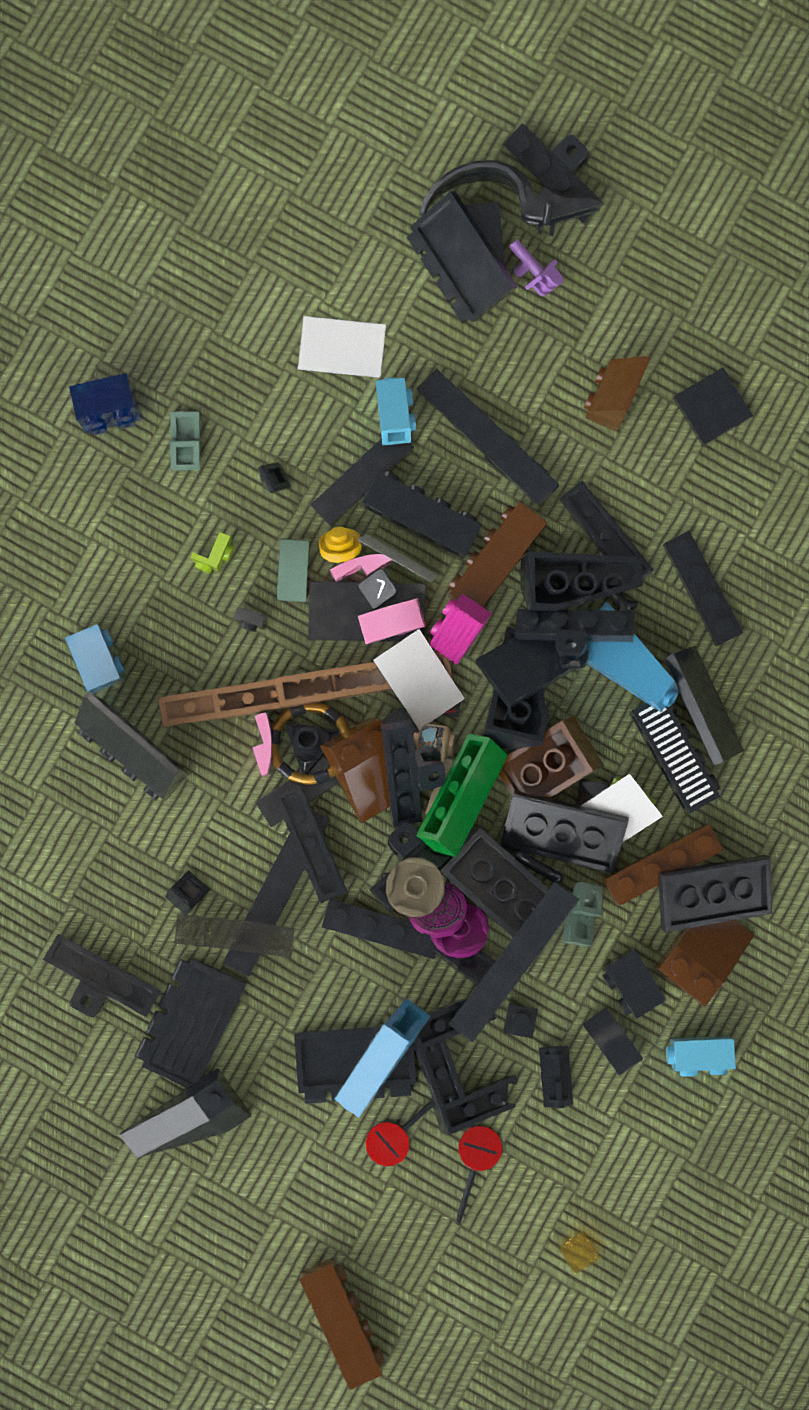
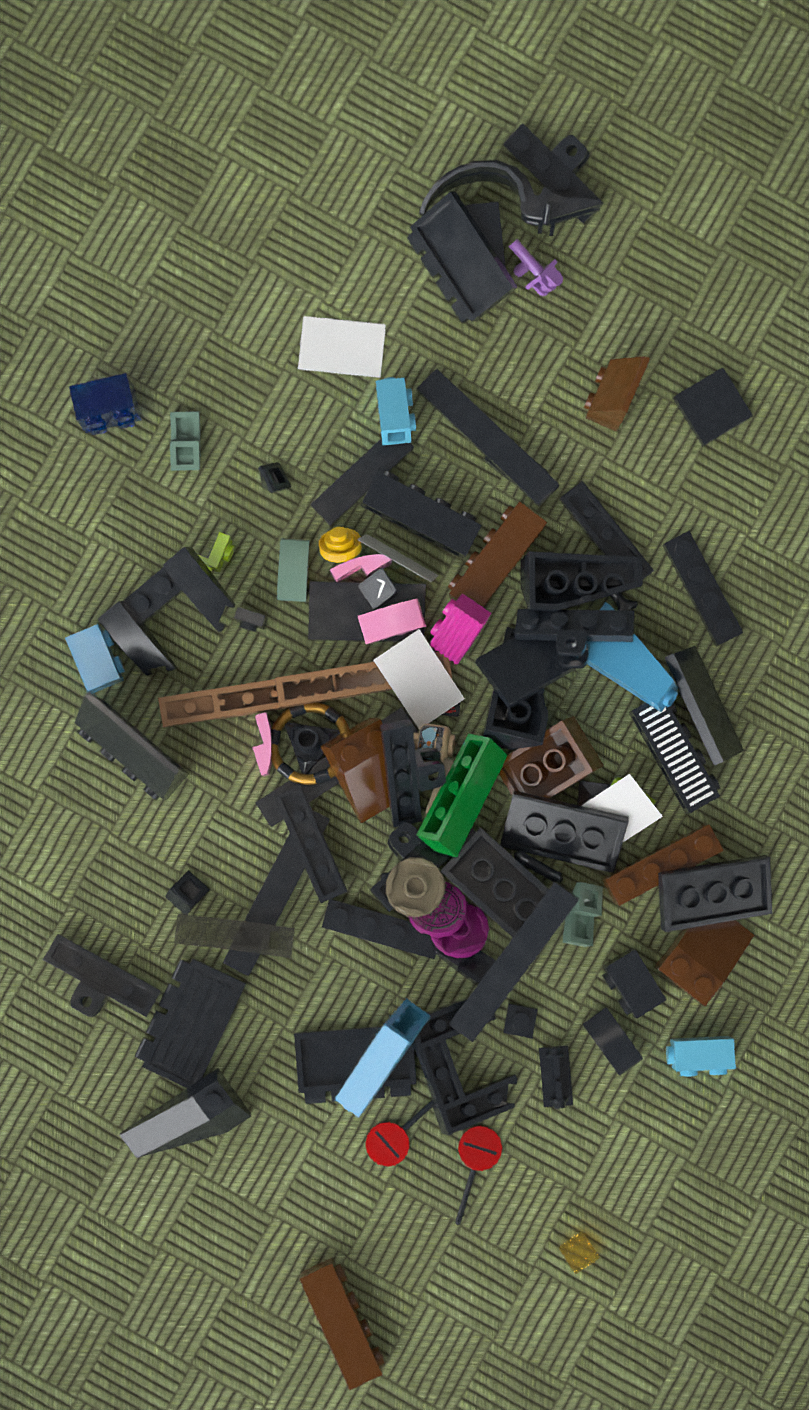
(180, 574): none -> black wedge

